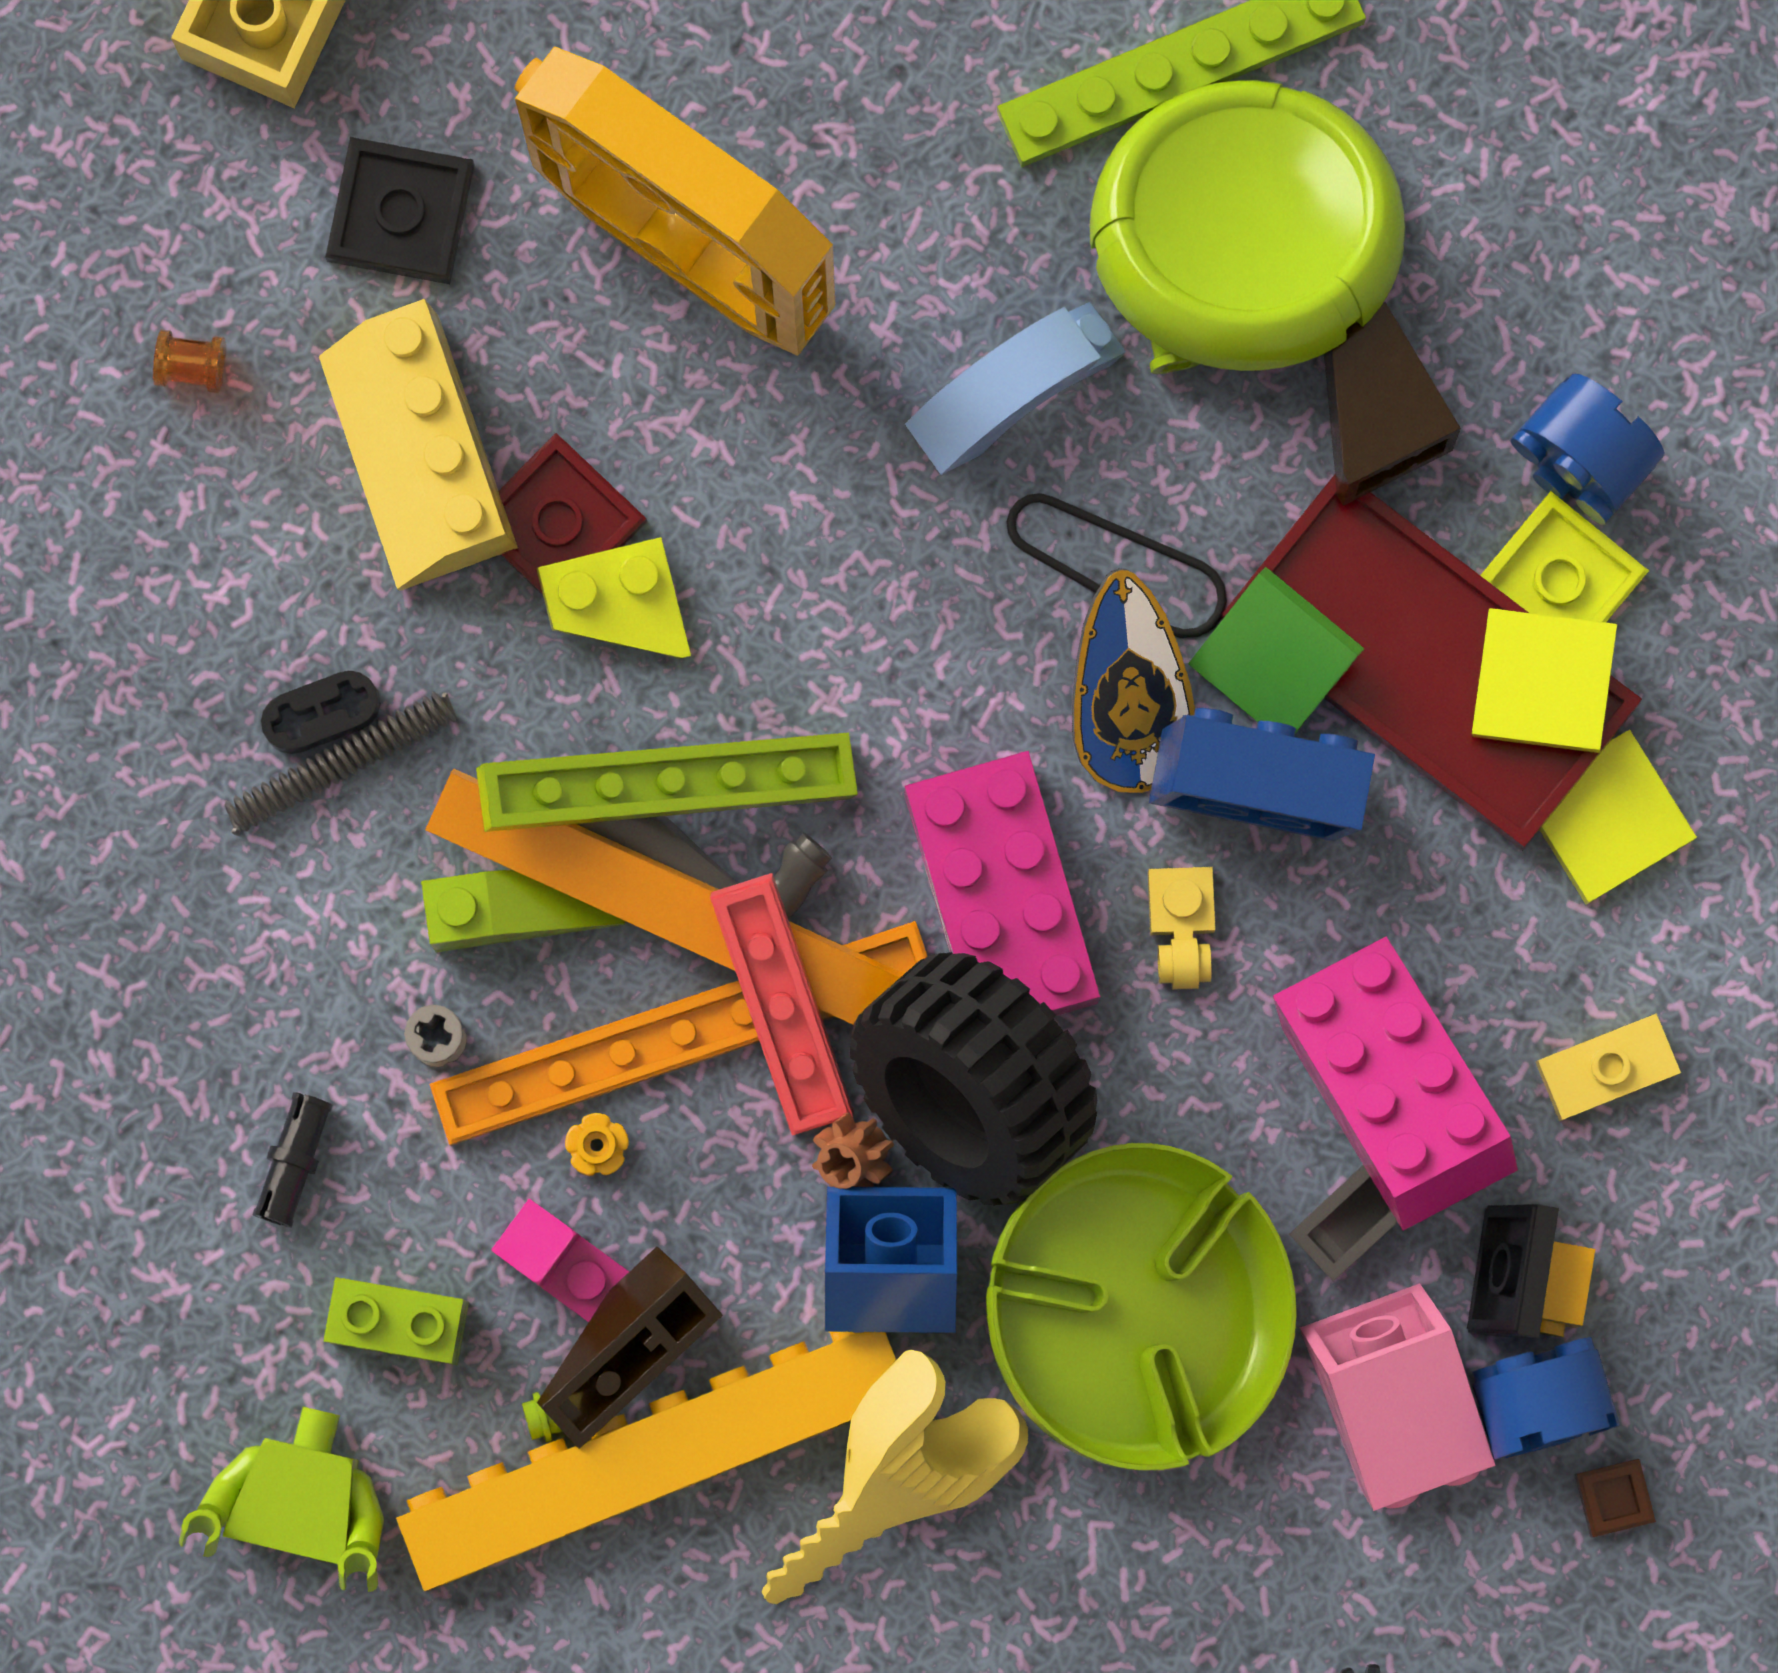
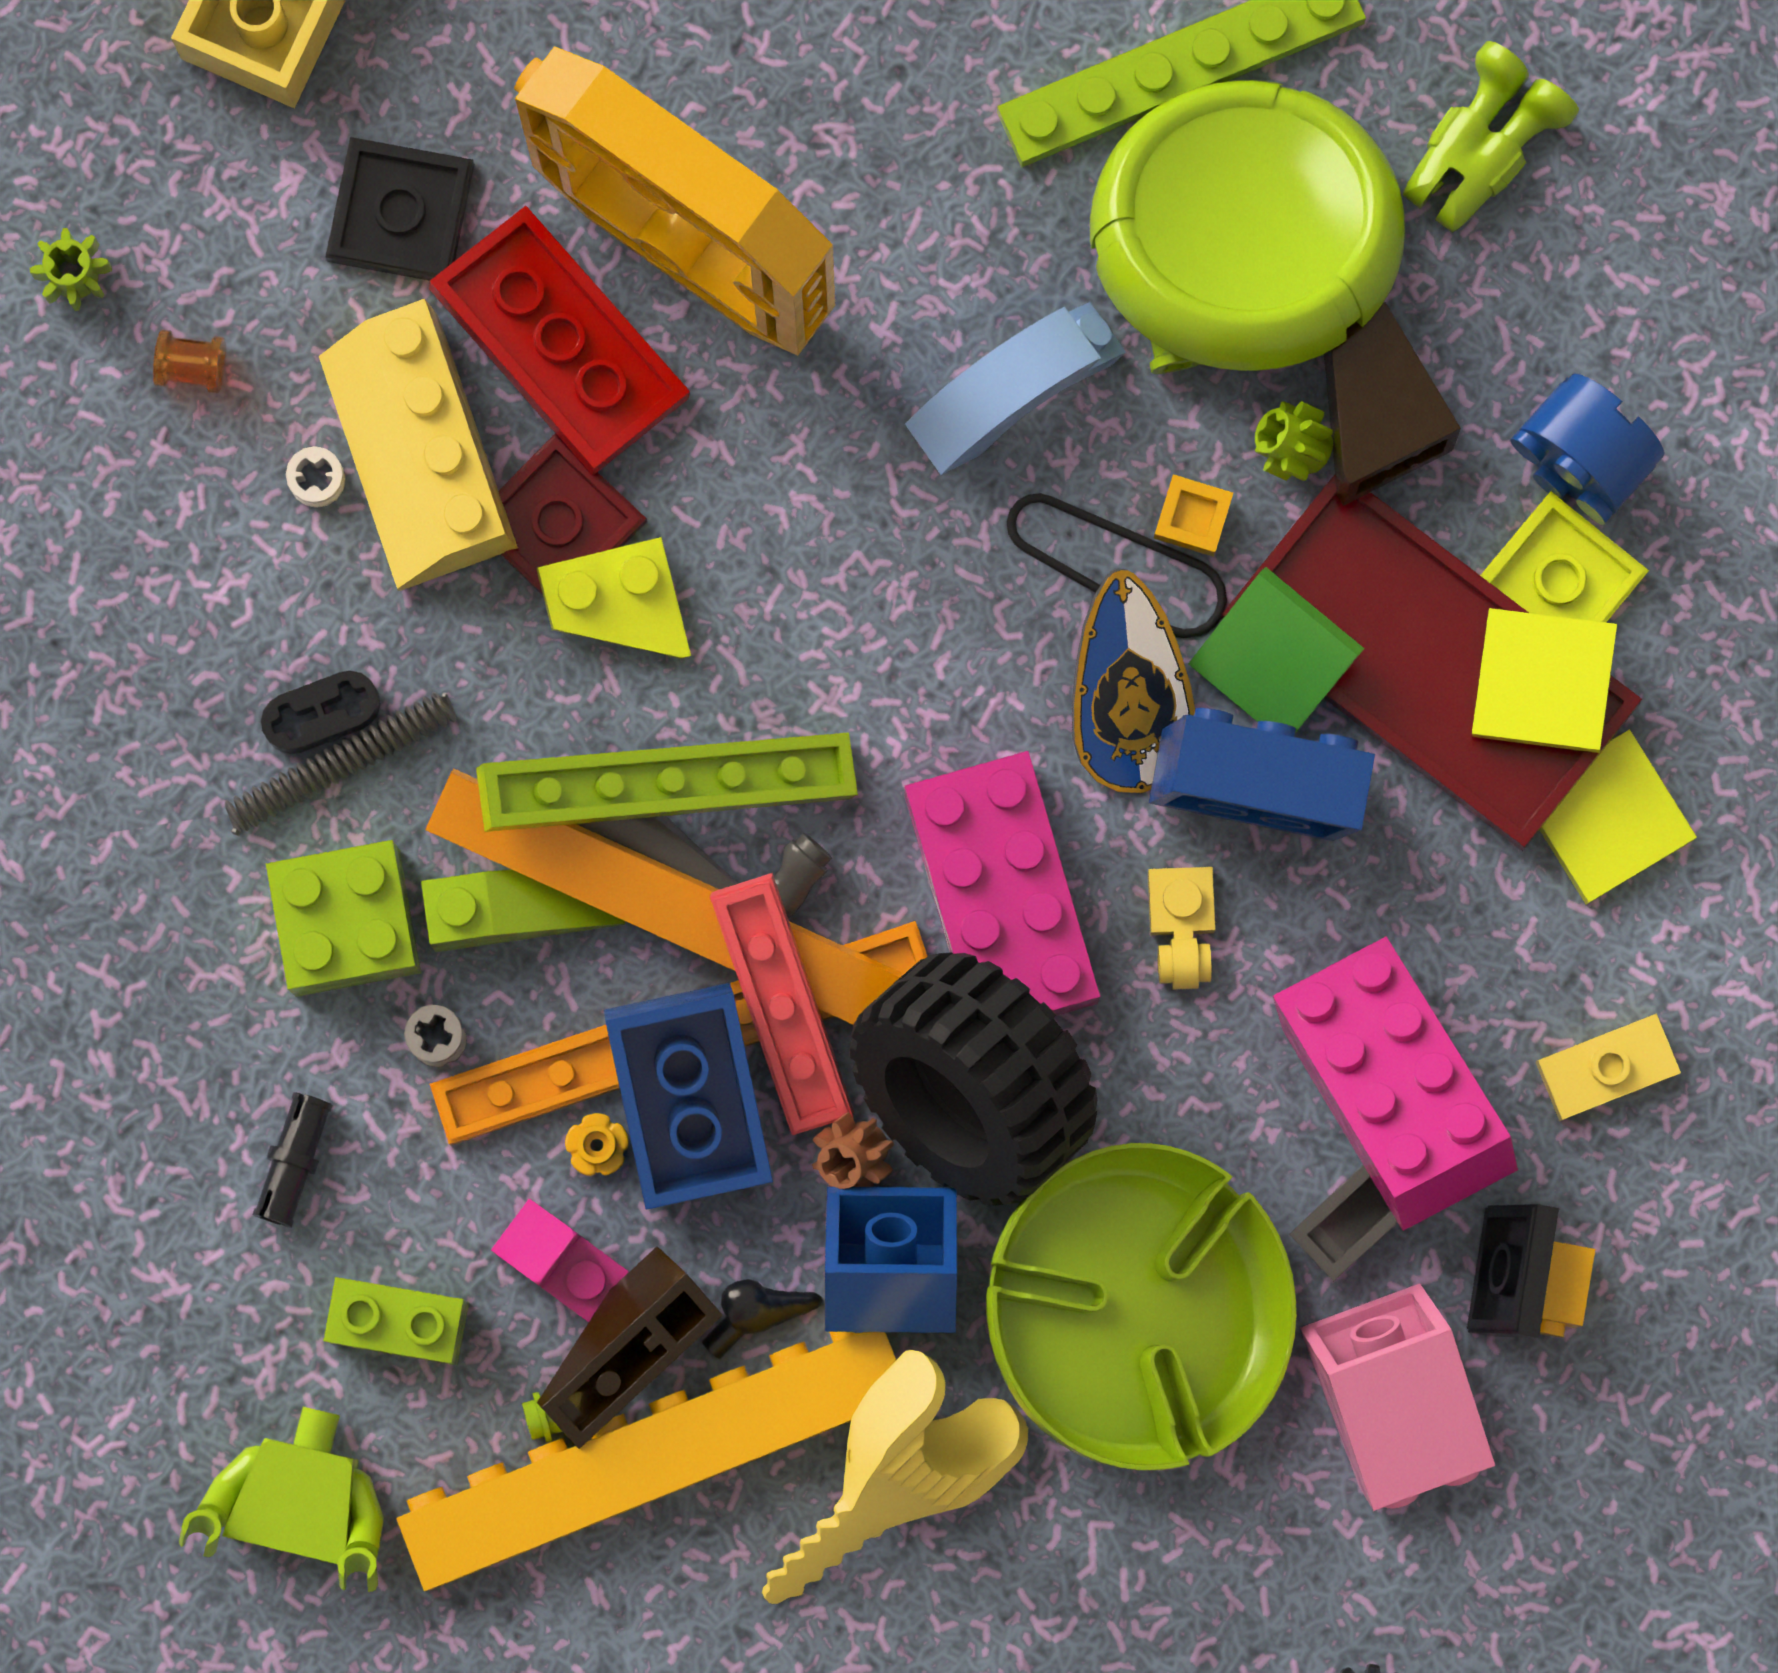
(67, 285): none -> lime gear
(317, 458): none -> white bush
(343, 918): none -> lime brick
(559, 340): none -> red plate
(688, 1096): none -> blue brick
(753, 1310): none -> black animal
(1193, 515): none -> yellow plate
(1293, 441): none -> lime gear
(1486, 157): none -> lime piece
(1544, 1398): blue brick -> none
(1615, 1498): reddish brown tile -> none

